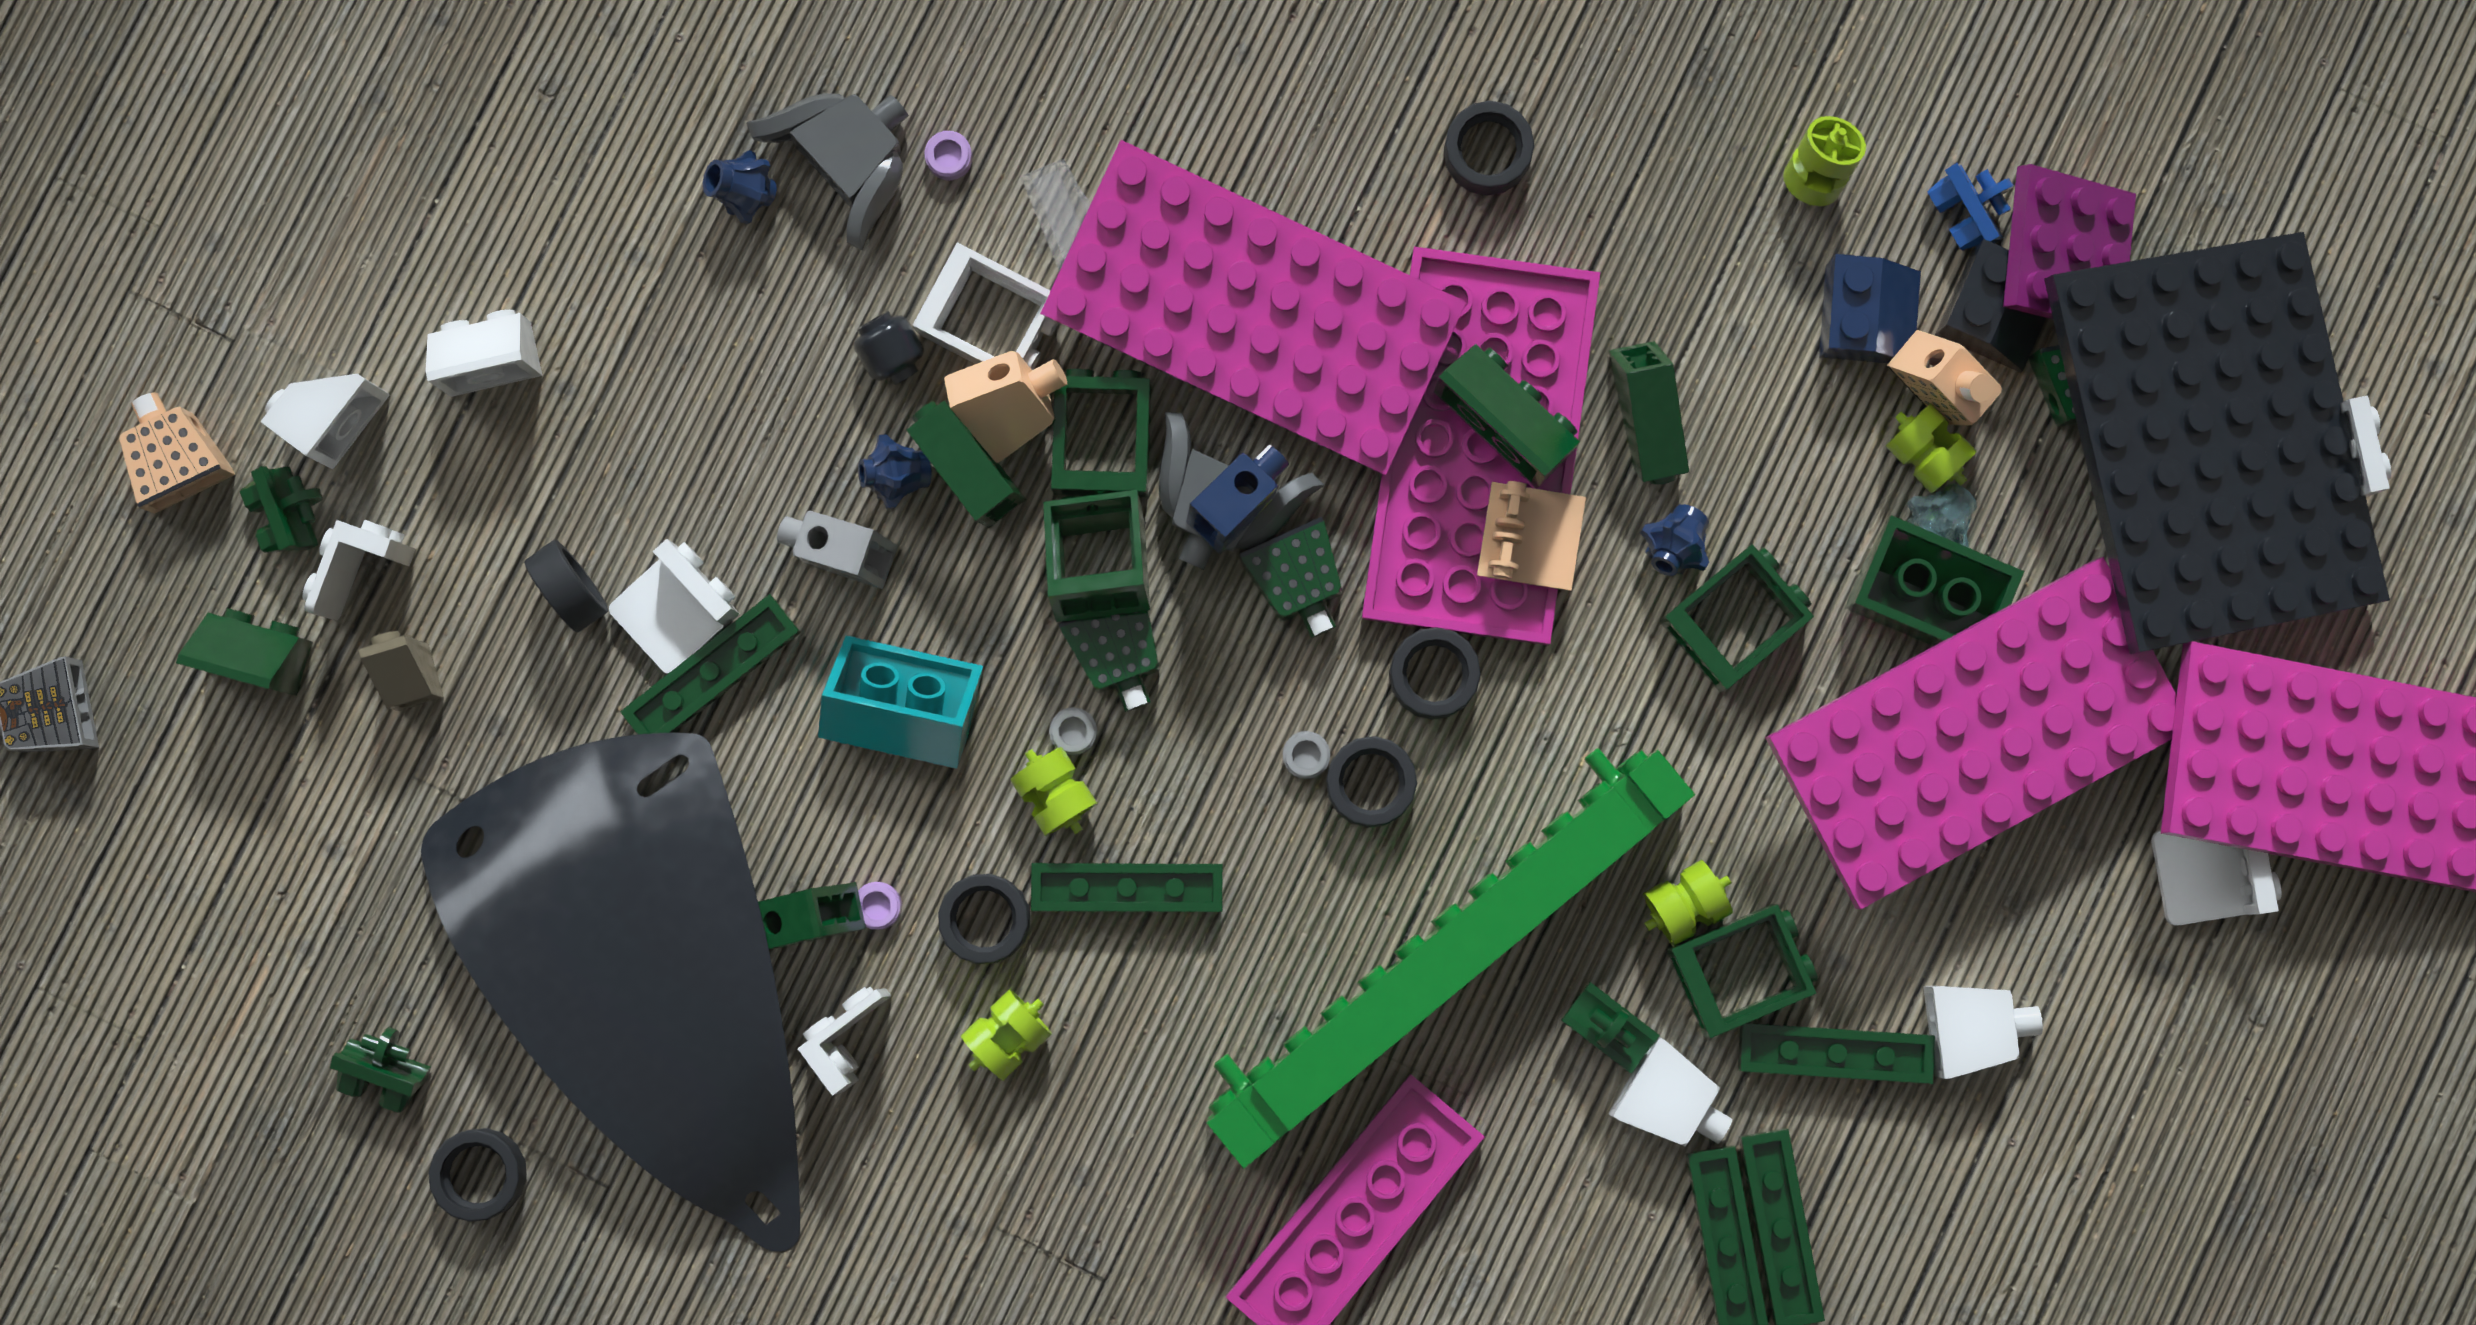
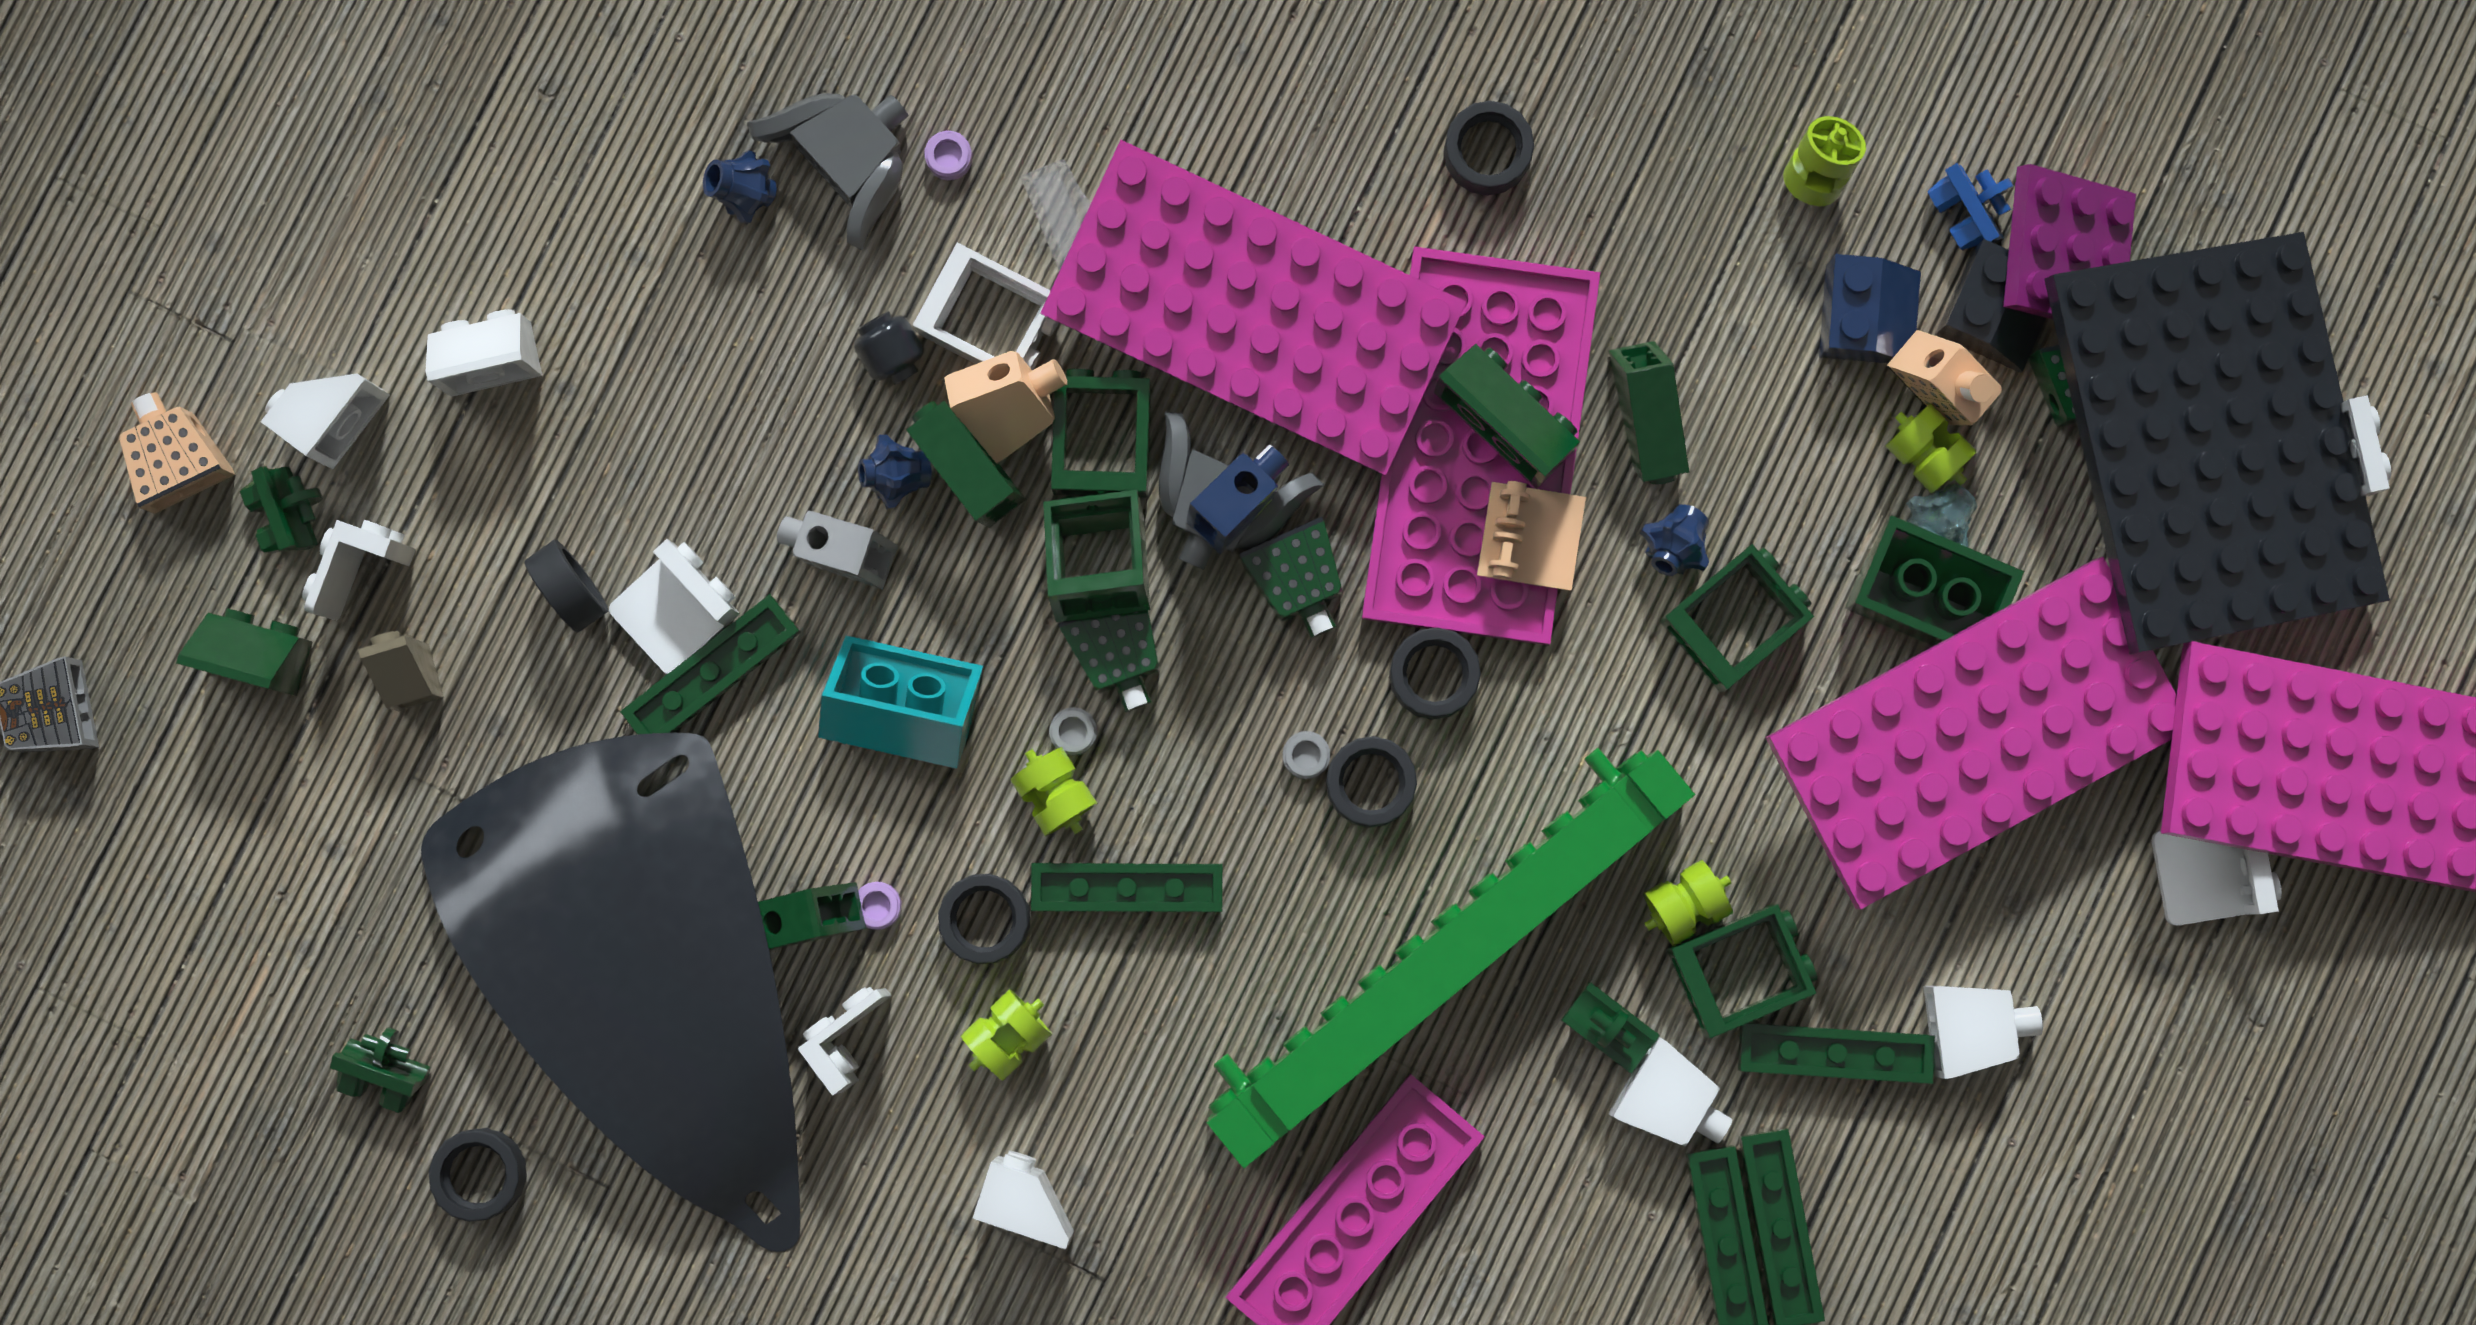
(1023, 1201): none -> white slope

